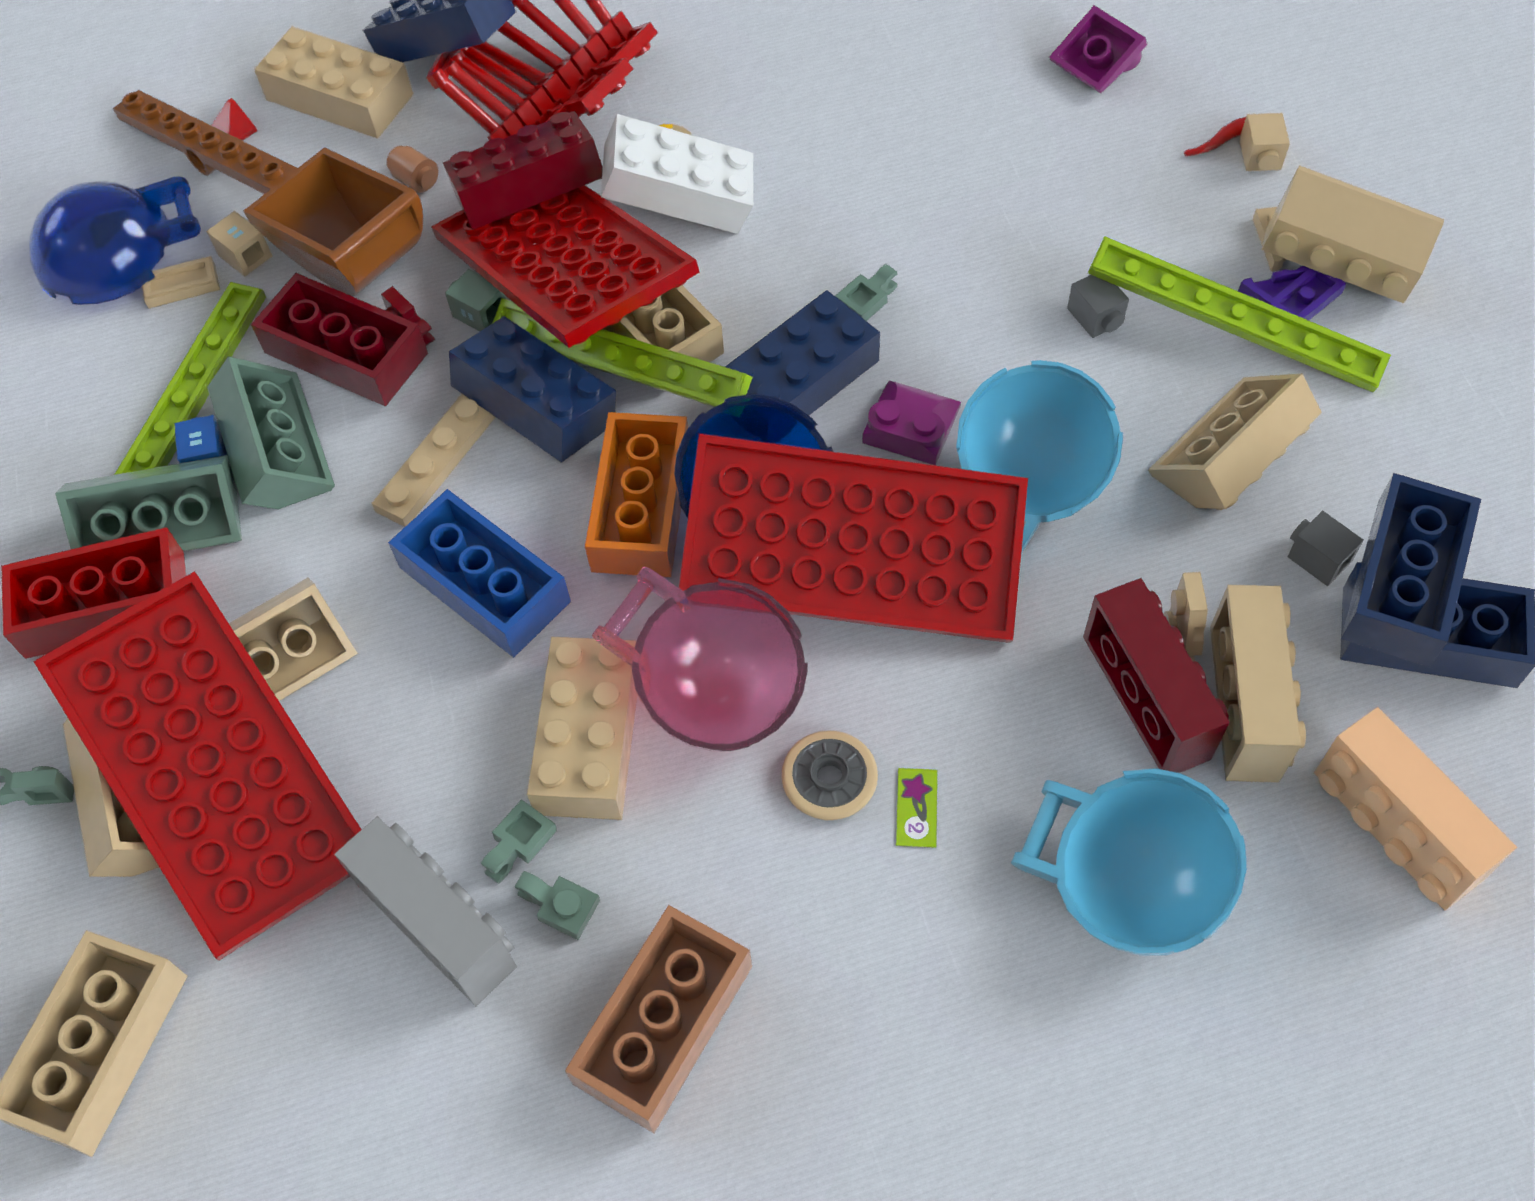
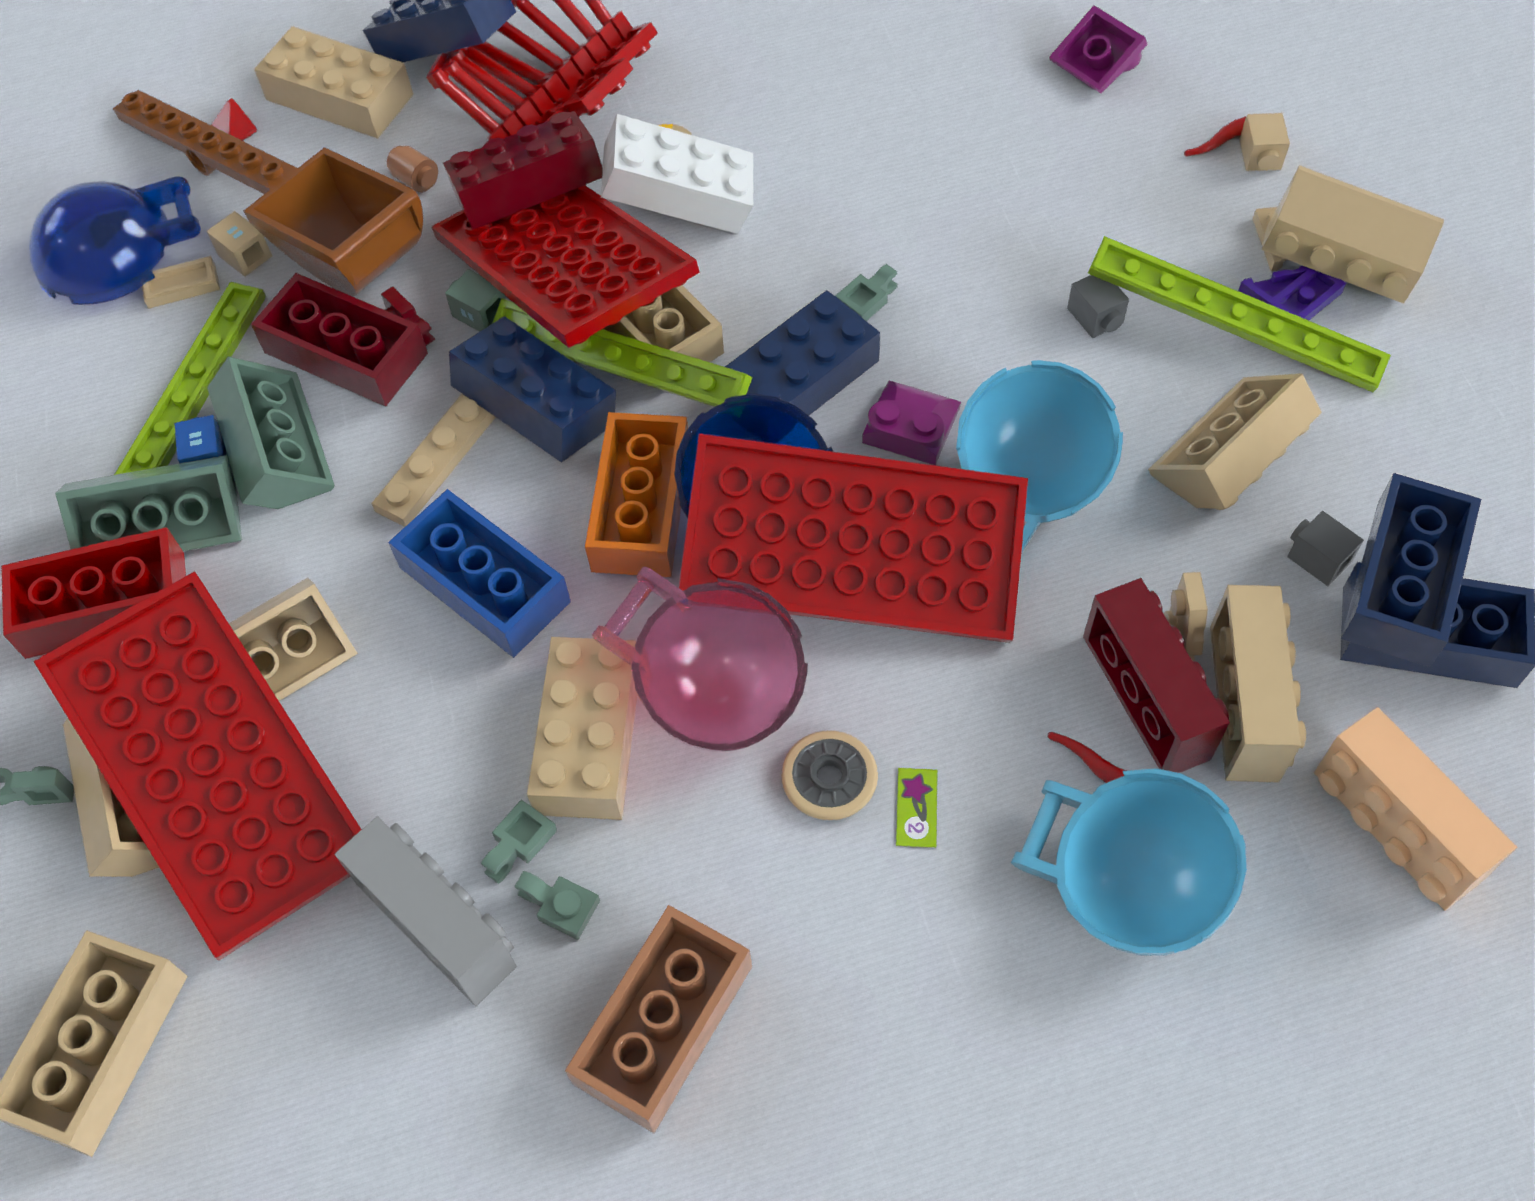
(1098, 765): none -> red animal

